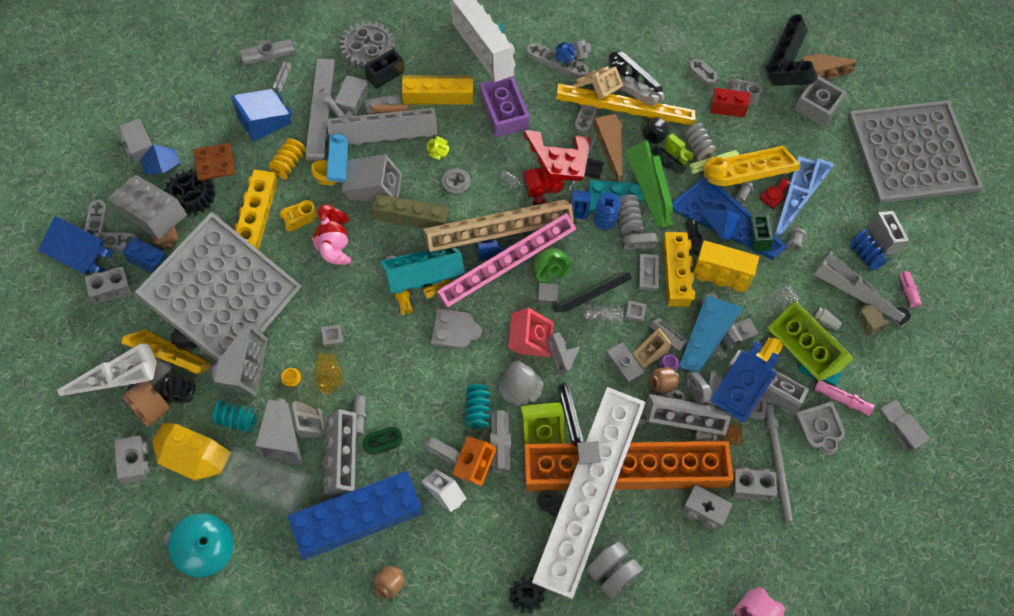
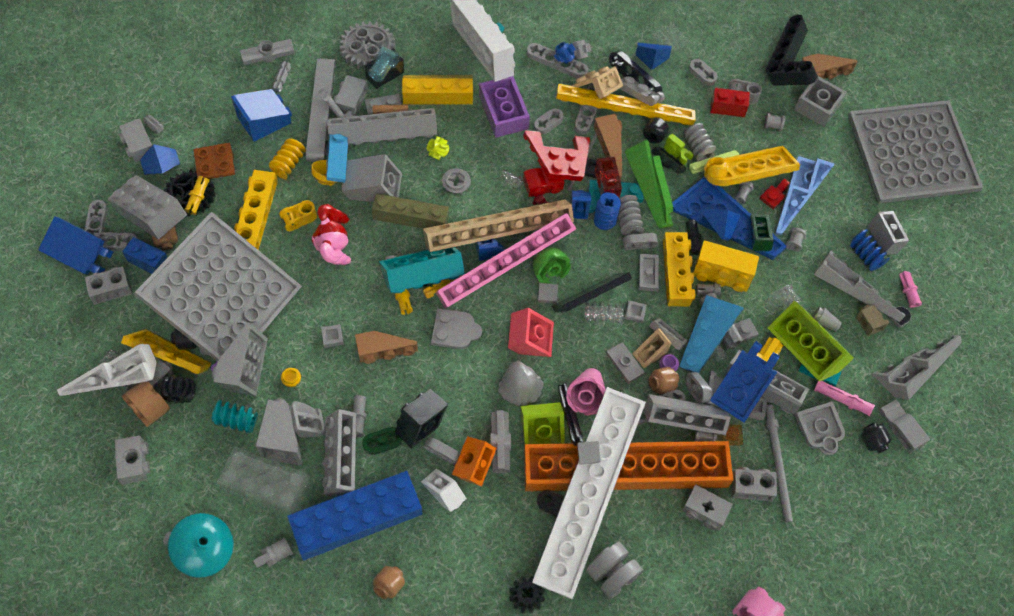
(153, 124): none -> light grey piece
(188, 452): yellow wedge -> none
(196, 195): none -> yellow pin
(273, 553): none -> light grey hinge
(328, 373): clear yellow brick -> none
(378, 345): none -> medium nougat slope
(385, 60): none -> clear light blue piece
(420, 418): none -> black brick
(477, 406): teal piece -> none
(546, 119): none -> light grey beam
(562, 358): light grey slope -> none
(586, 392): none -> bright pink cone
(608, 176): none -> clear red brick
(653, 54): none -> blue slope
(709, 288): none -> light grey pin
(774, 122): none -> light grey bush
(876, 437): none -> black head
(915, 369): none -> light grey wedge

